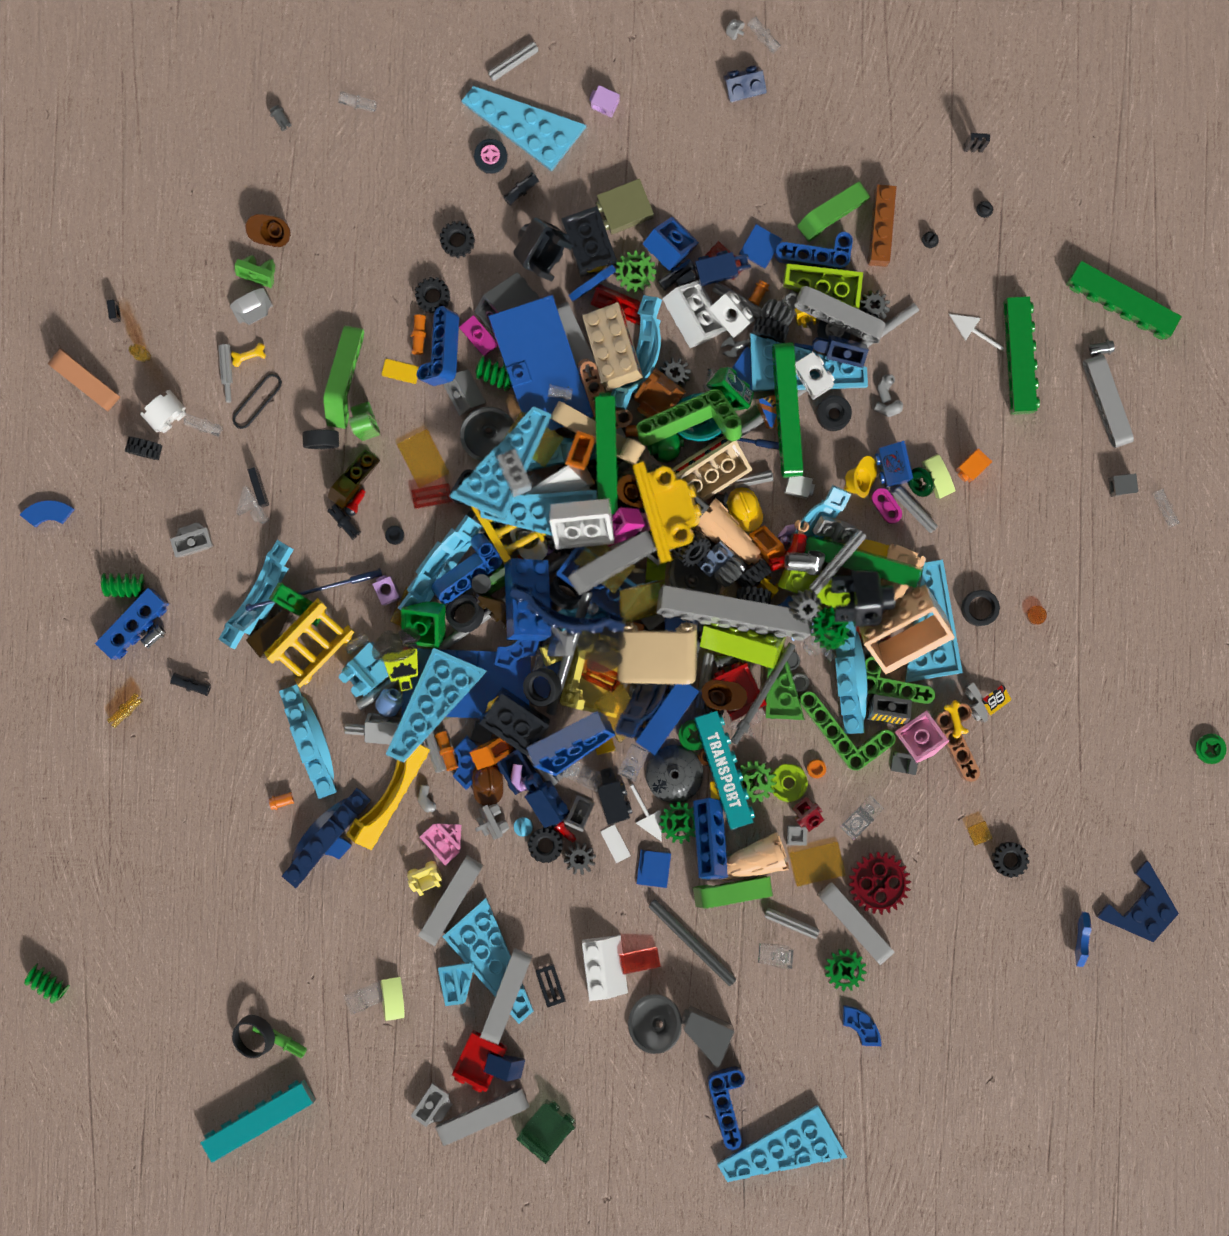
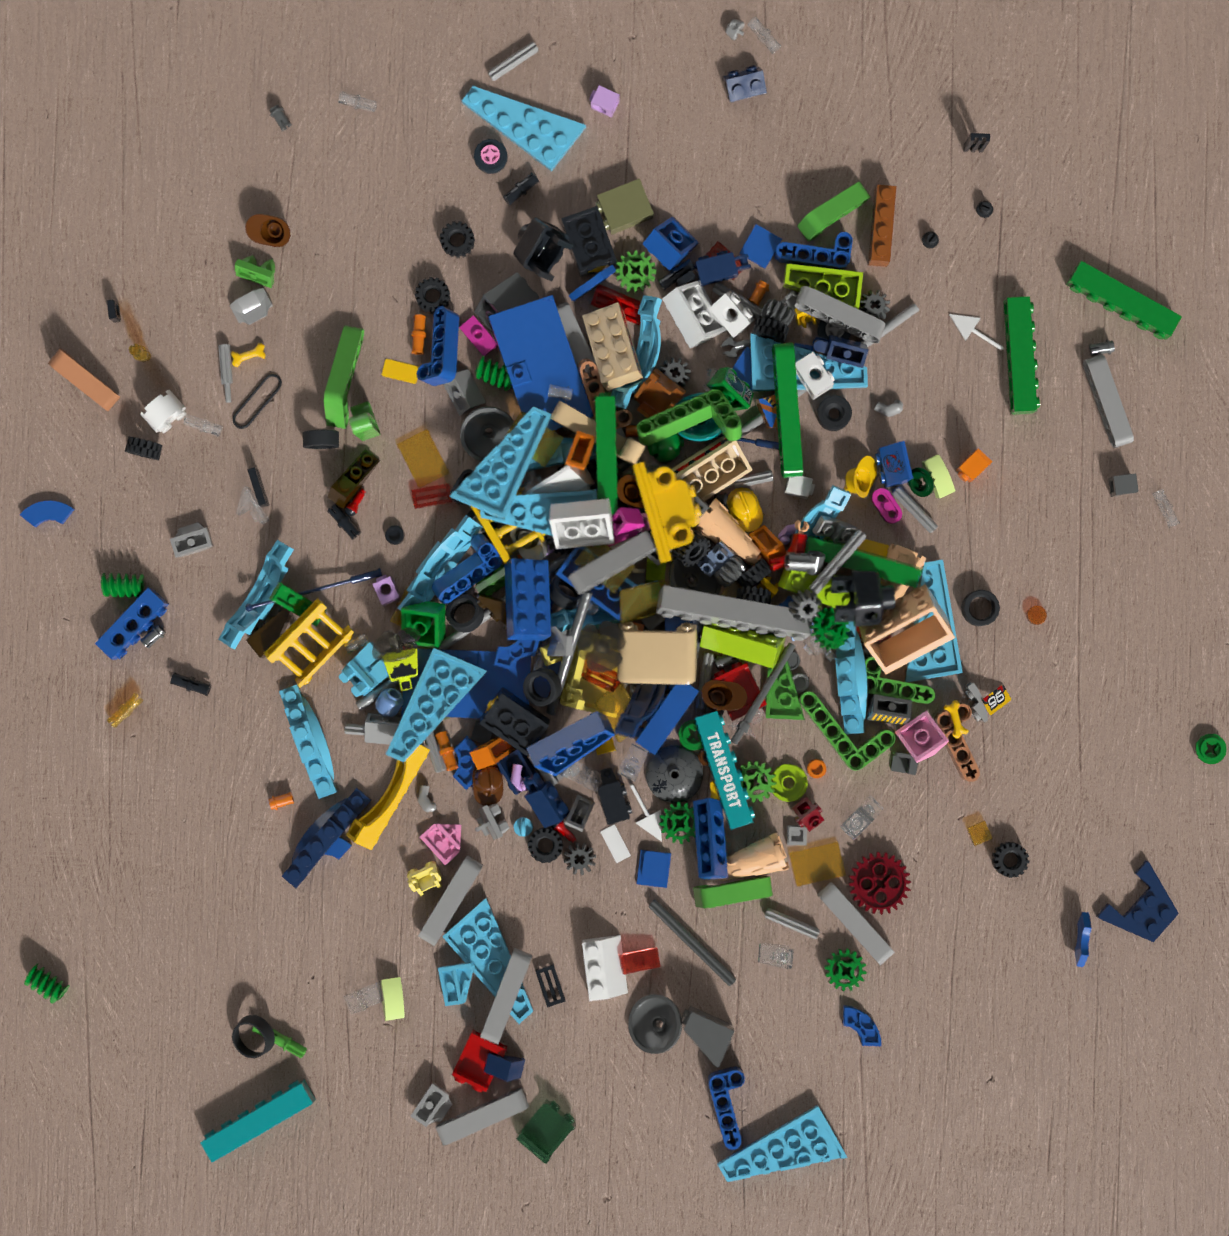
(481, 584): dark grey piece -> none
(514, 472): light grey brick -> none
(570, 624): dark blue piece -> none
(883, 387): light grey arm -> none

